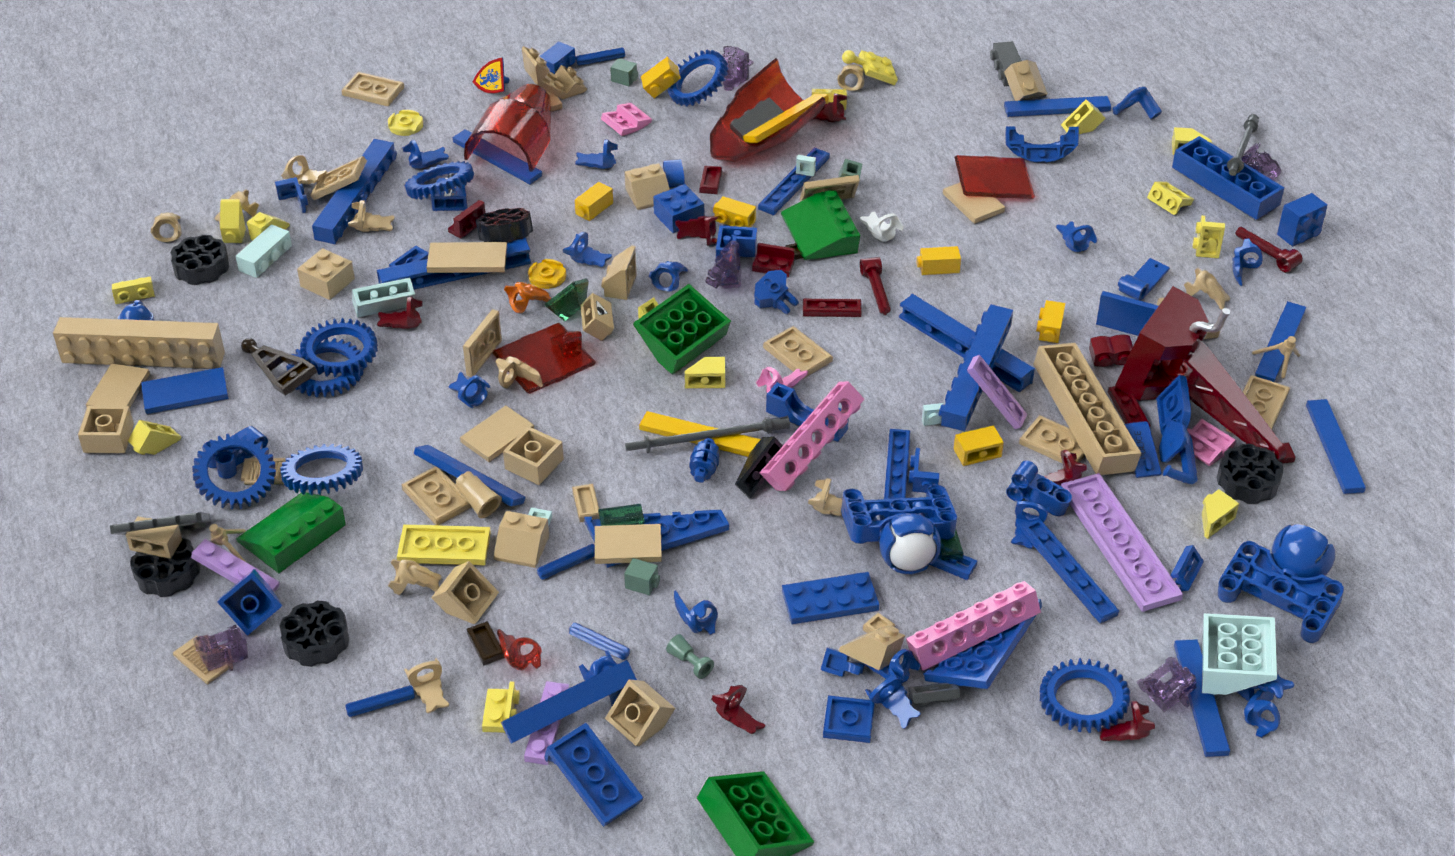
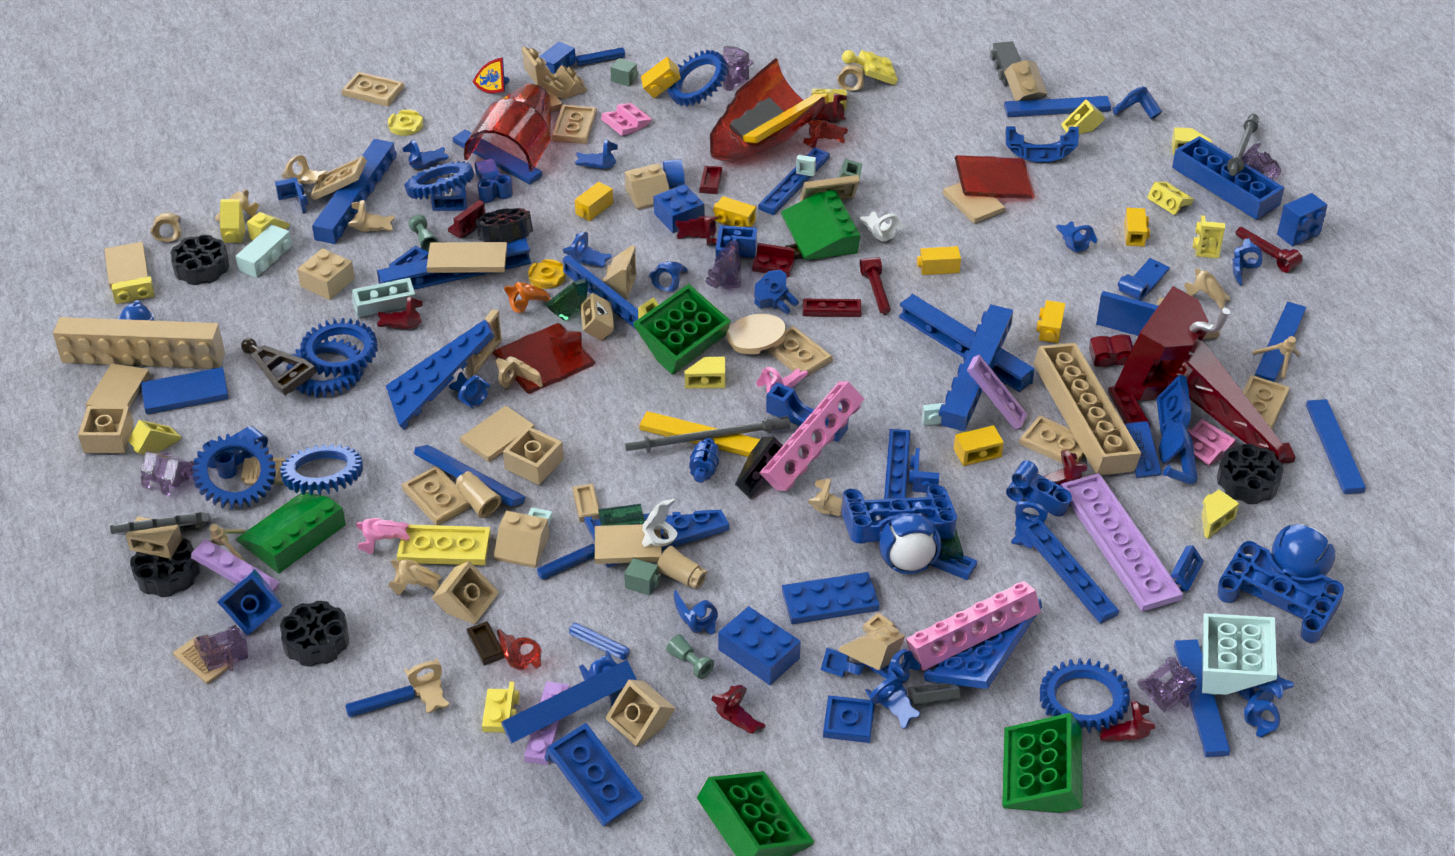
(125, 262): none -> tan tile
(165, 470): none -> clear purple piece
(377, 529): none -> bright pink hair
(418, 224): none -> sand green piece
(435, 372): none -> blue wing
(491, 182): none -> blue piece
(574, 124): none -> tan tile
(618, 303): none -> blue tile
(657, 521): none -> white hair
(681, 568): none -> tan plant
(756, 333): none -> tan tile
(759, 645): none -> blue brick
(821, 129): none -> clear red hair
(1043, 765): none -> green slope
(1136, 227): none -> yellow brick

